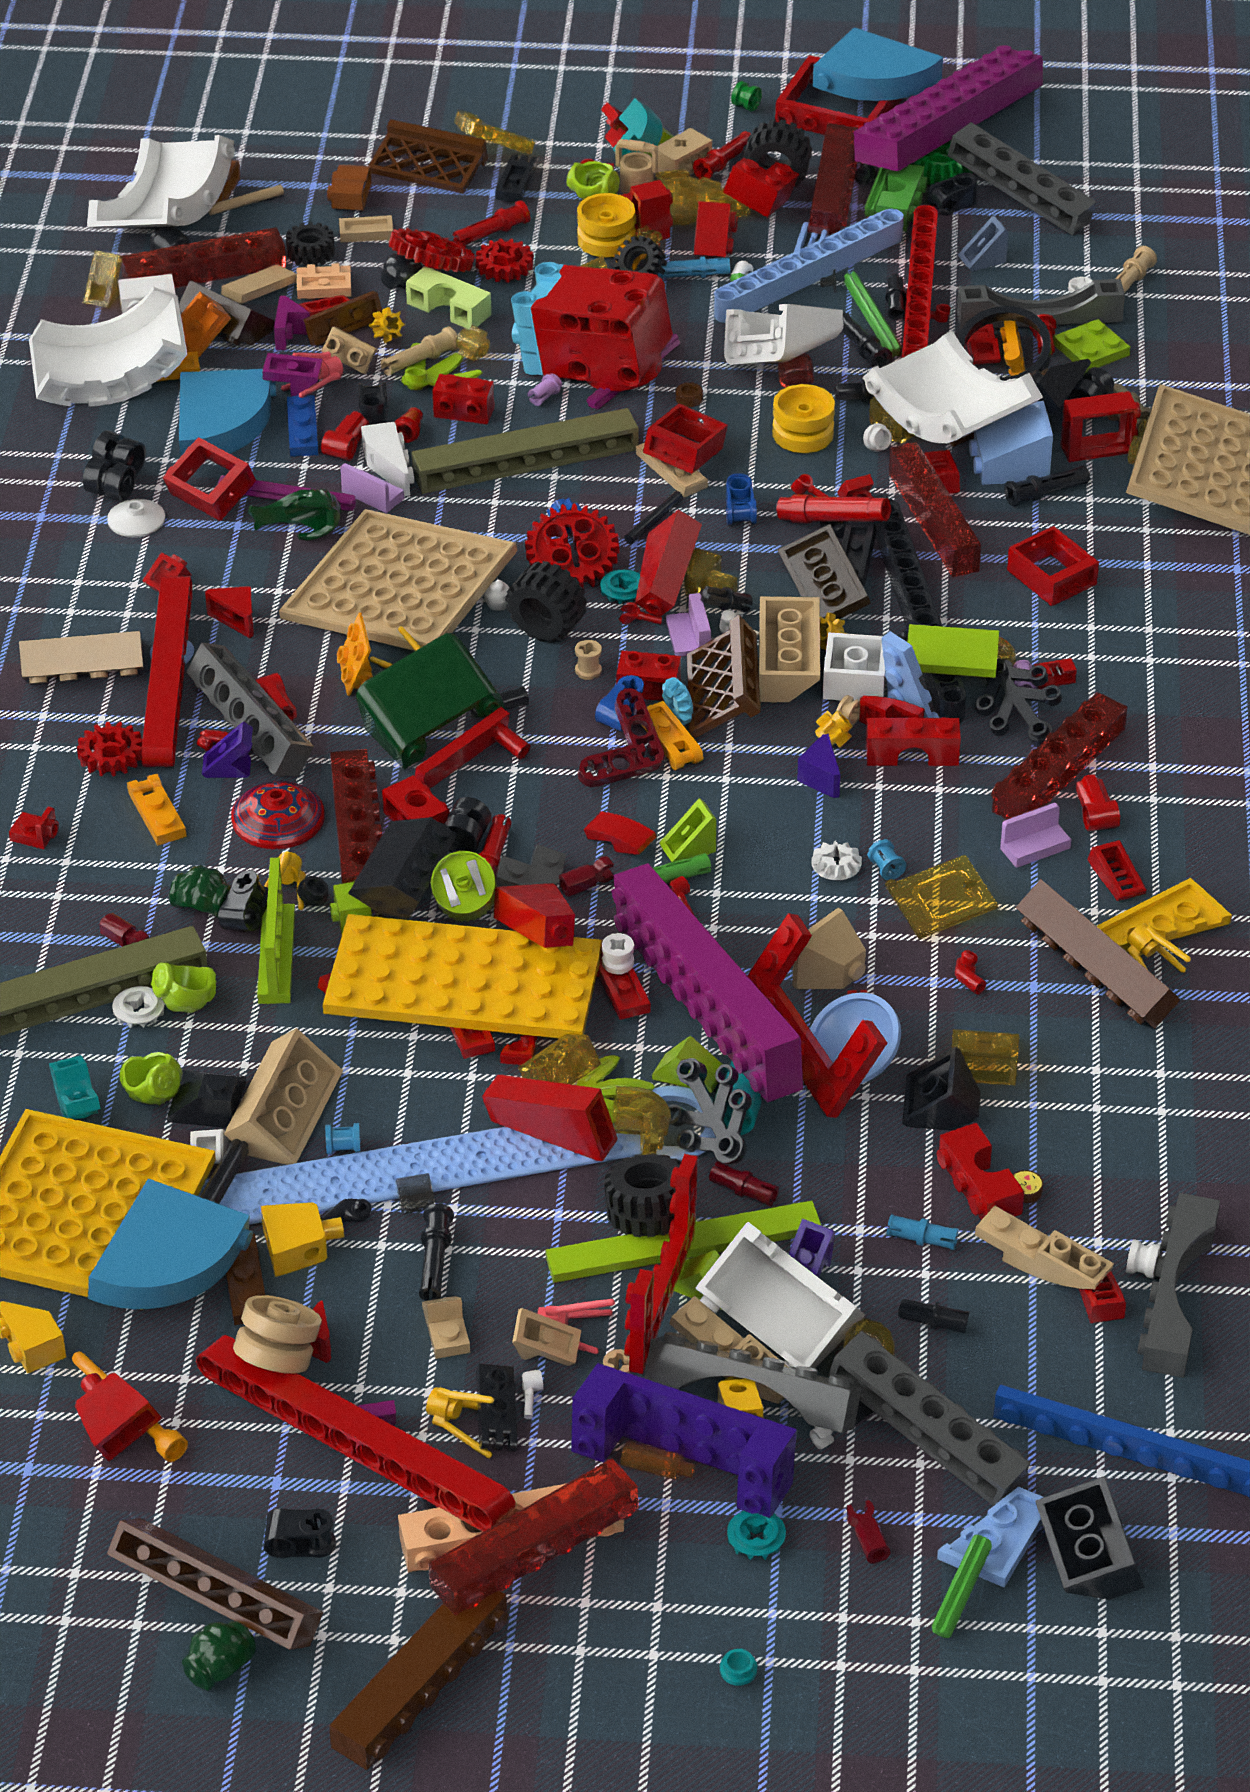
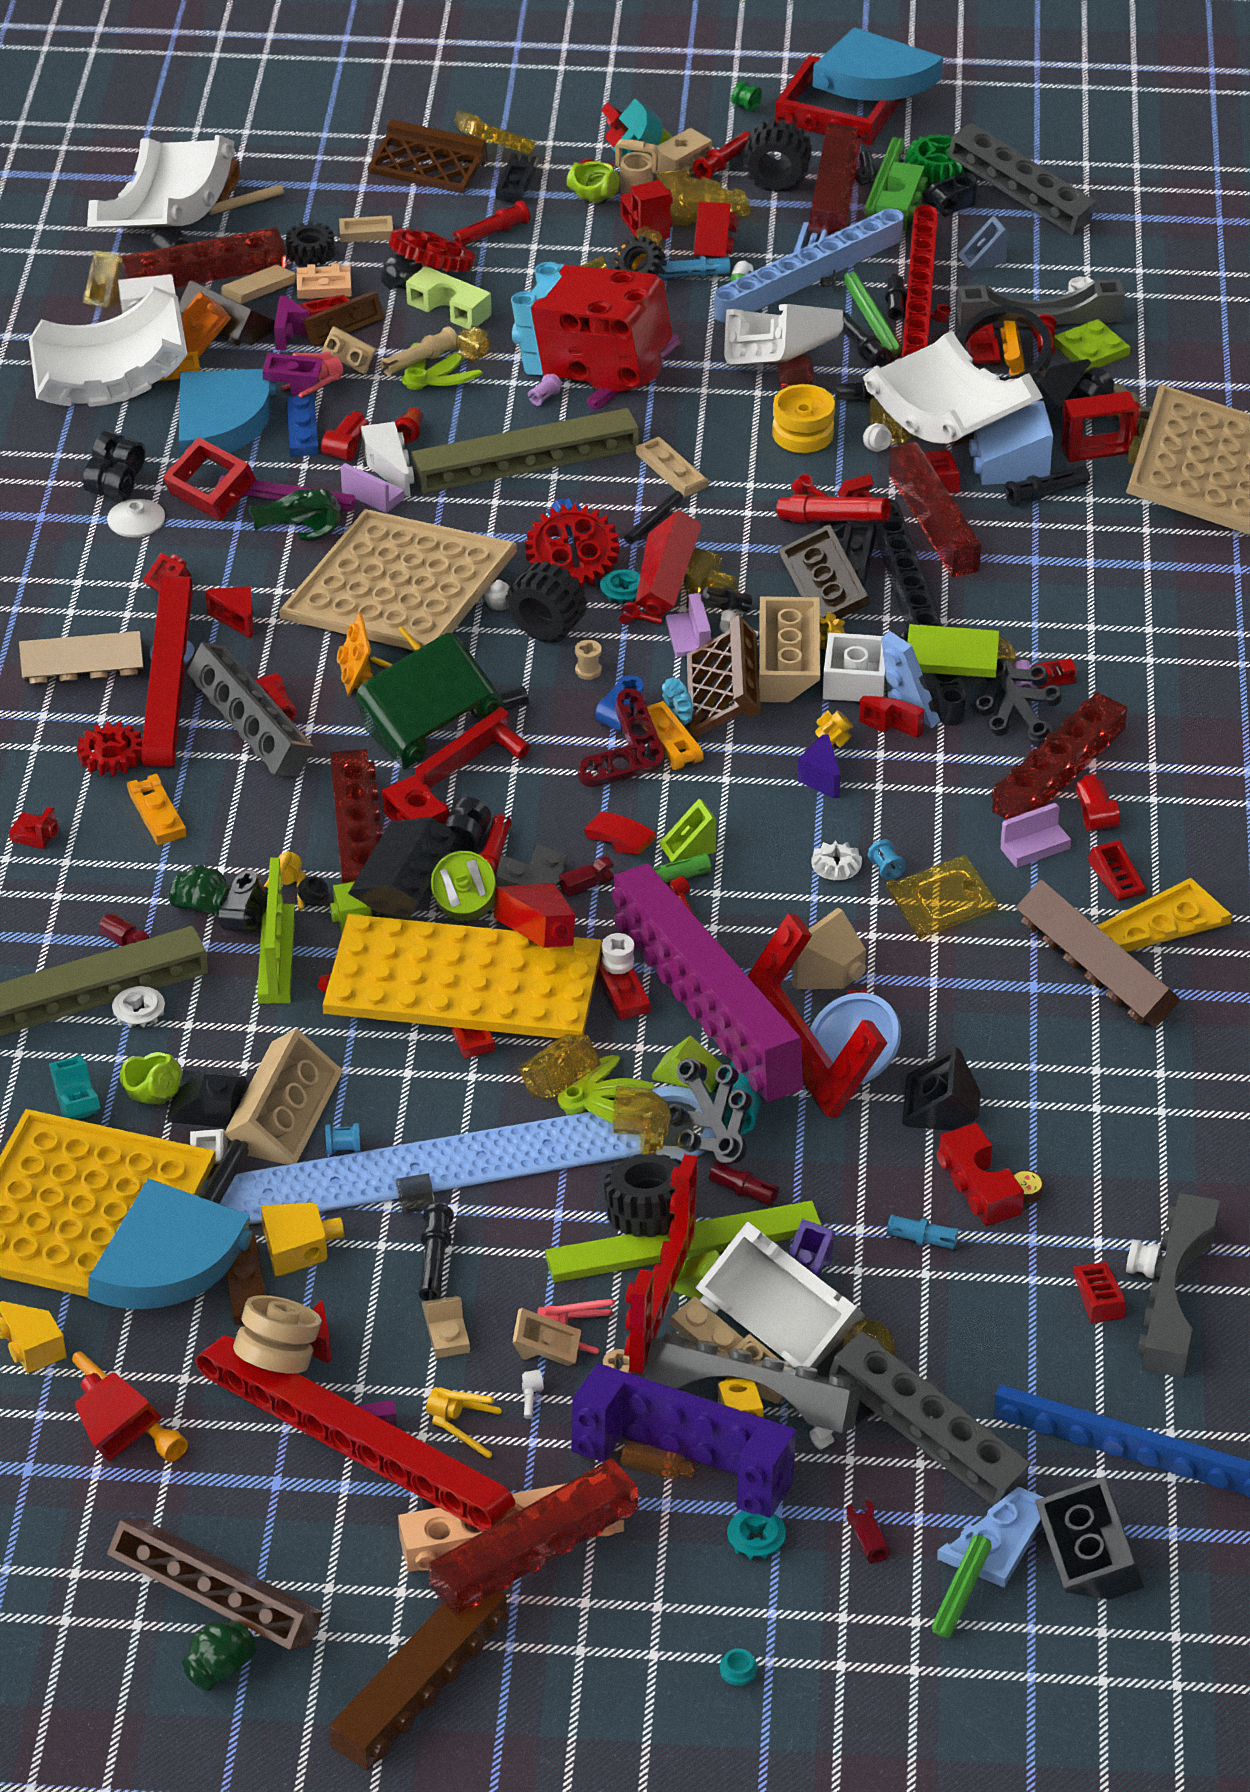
(184, 986): lime hair -> none
(208, 737): red arm -> none
(230, 755): dark purple slope -> none
(277, 815): dish -> none
(295, 1532): black piece -> none
(350, 187): dark orange brick -> none
(350, 1210): black arm -> none
(373, 402): black piece -> none
(387, 325): yellow gear -> none
(463, 399): red brick -> none
(498, 1418): black hinge -> none
(504, 260): red gear -> none
(519, 1051): red tile -> none
(554, 1113): red slope -> none
(605, 223): yellow wheel -> none
(652, 670): red brick -> none
(679, 451): red window -> none
(689, 394): reddish brown tile -> none
(740, 499): blue piece -> none
(761, 188): red brick -> none
(849, 708): tan bush -> none
(891, 736): red arch -> none
(934, 1315): black axle -> none
(947, 107): magenta brick -> none
(965, 972): red arm -> none
(989, 1054): clear yellow slope -> none
(1040, 1255): tan slope -> none
(1076, 578): red window -> none
(1135, 268): tan pin -> none
(1147, 941): yellow plant -> none

